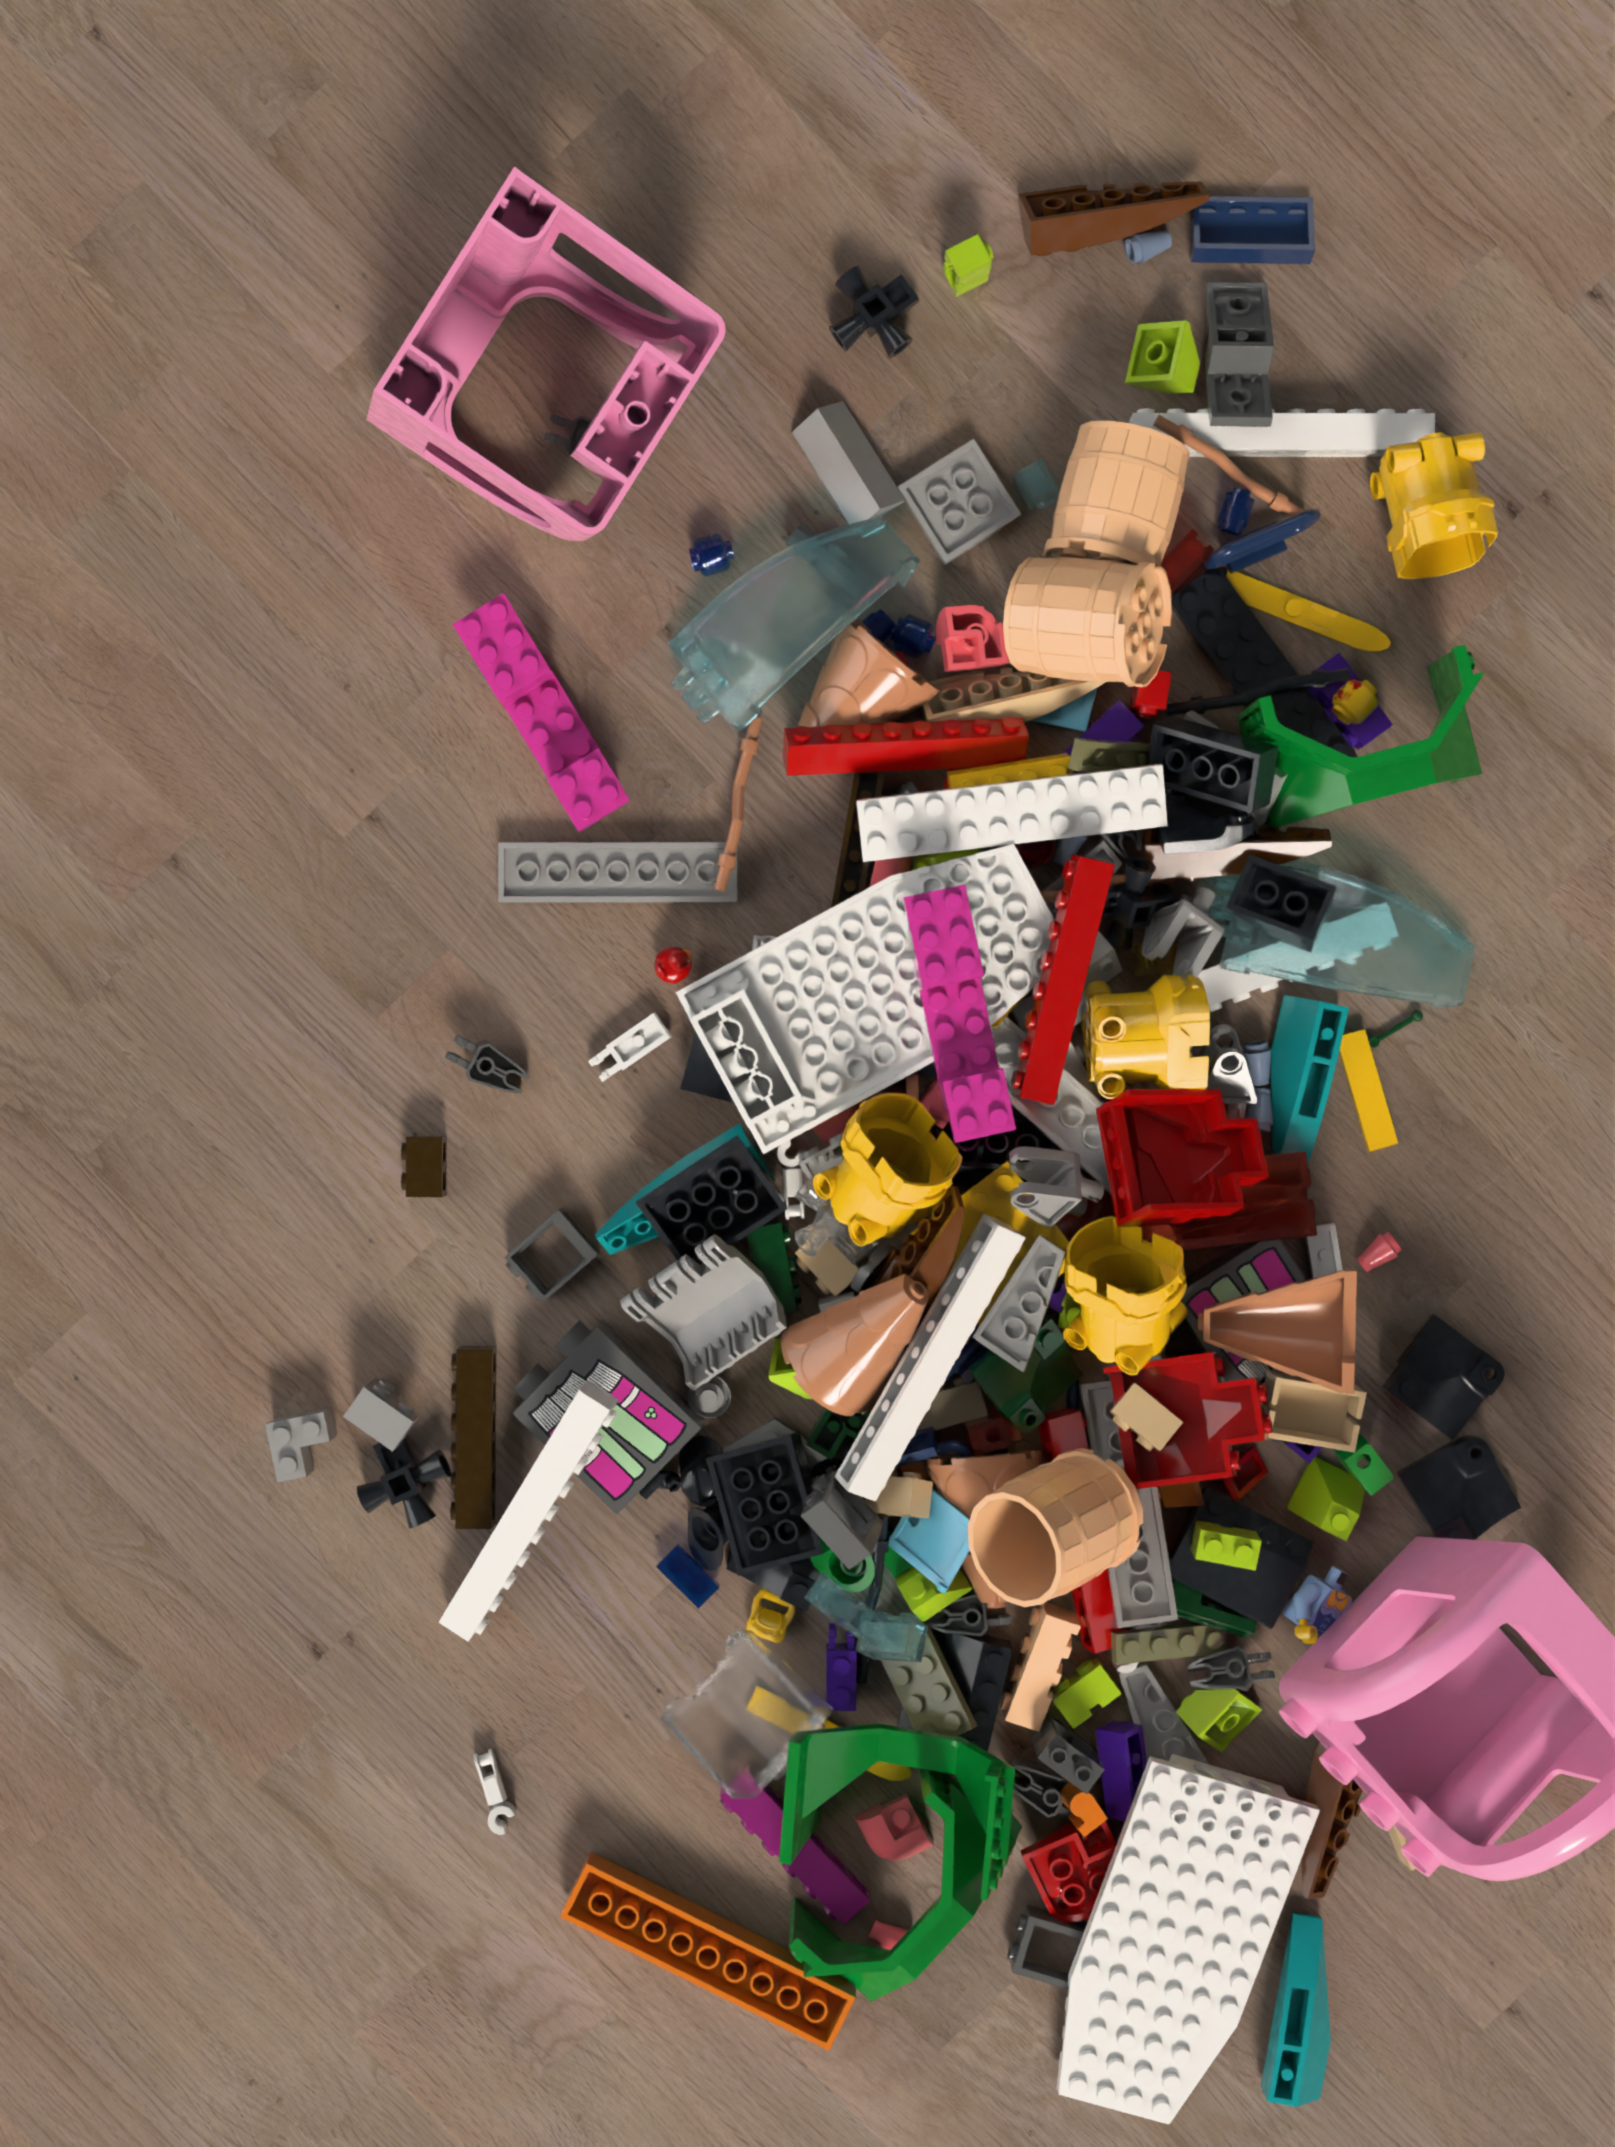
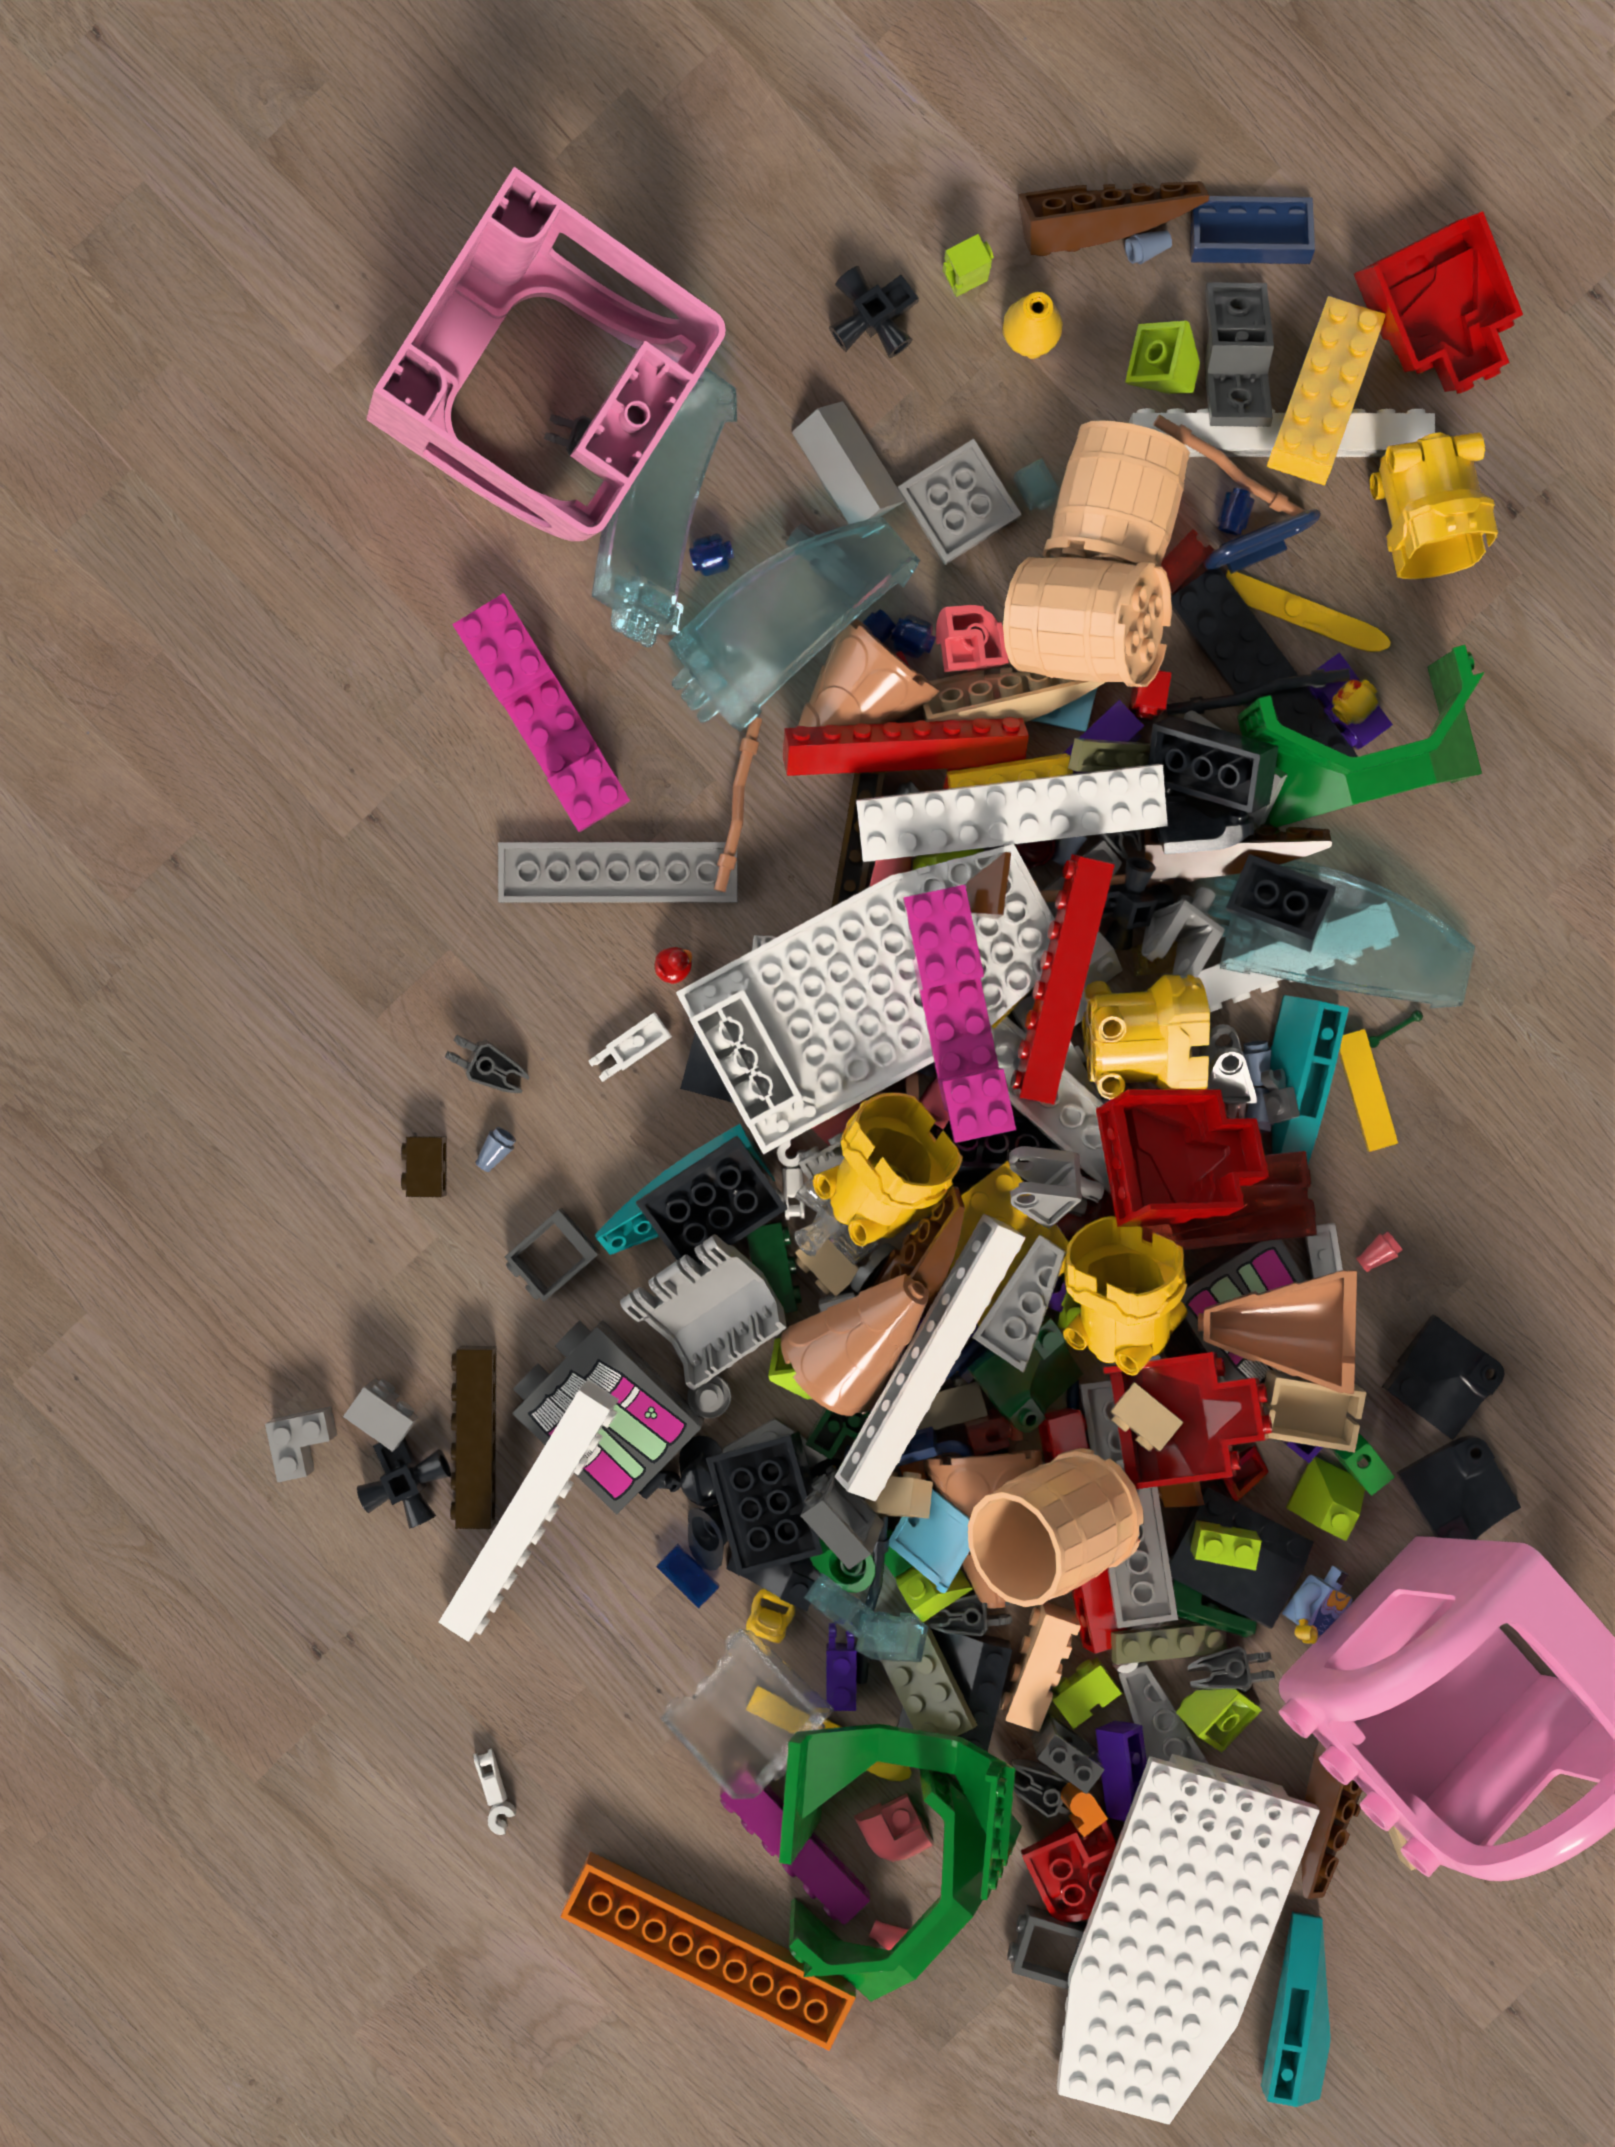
(496, 1147): none -> sand blue cone
(649, 530): none -> clear light blue windscreen
(988, 888): none -> reddish brown slope
(1032, 325): none -> yellow cone
(1281, 1101): none -> flat silver plate
(1326, 390): none -> yellow brick
(1445, 303): none -> red panel

